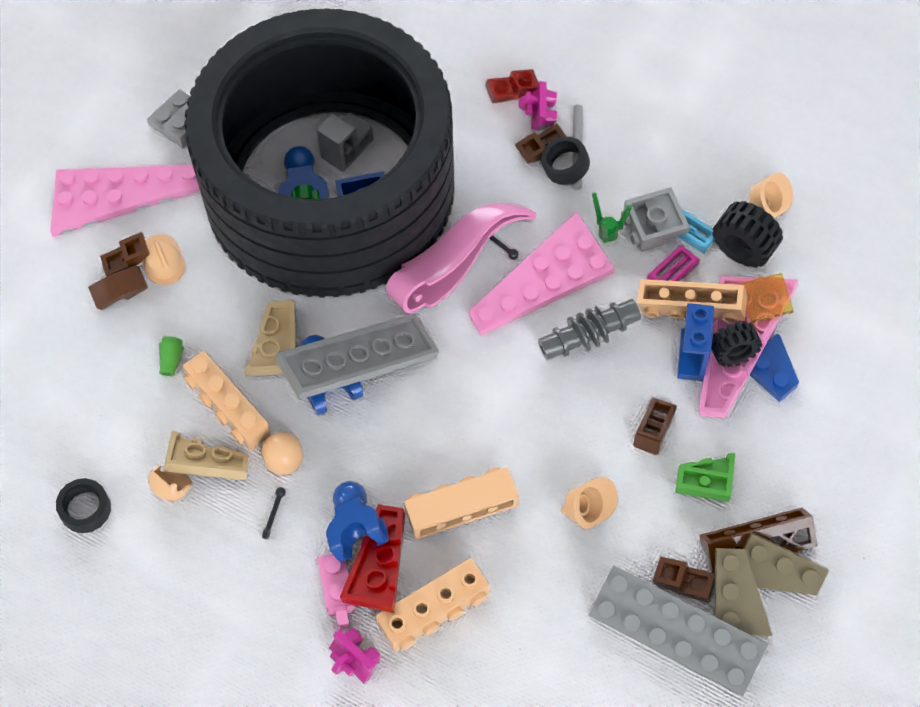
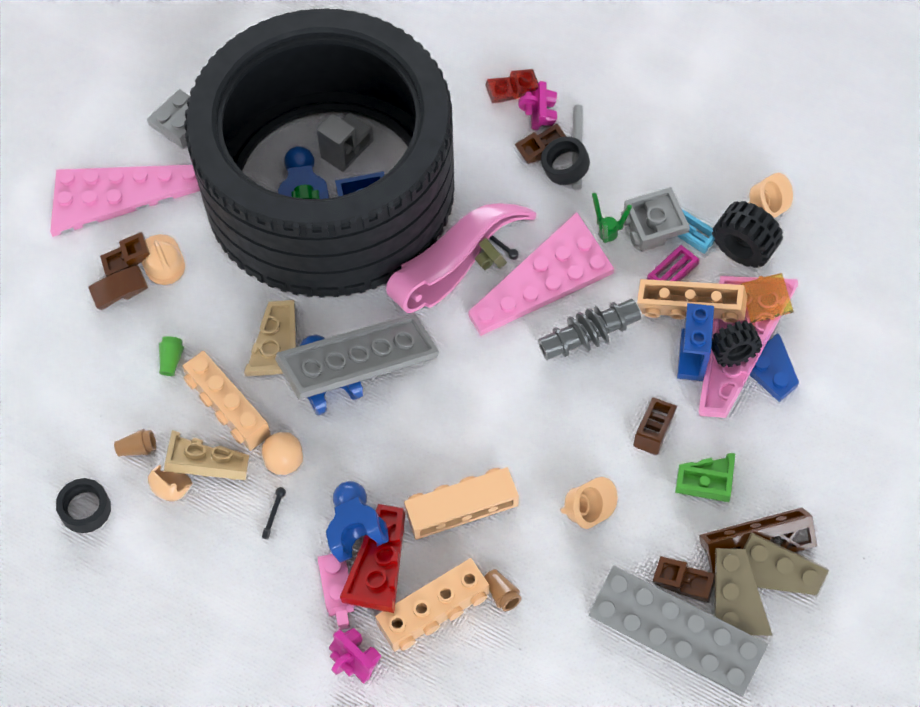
(138, 443): none -> medium nougat cone
(490, 255): none -> olive tile
(502, 590): none -> medium nougat cone

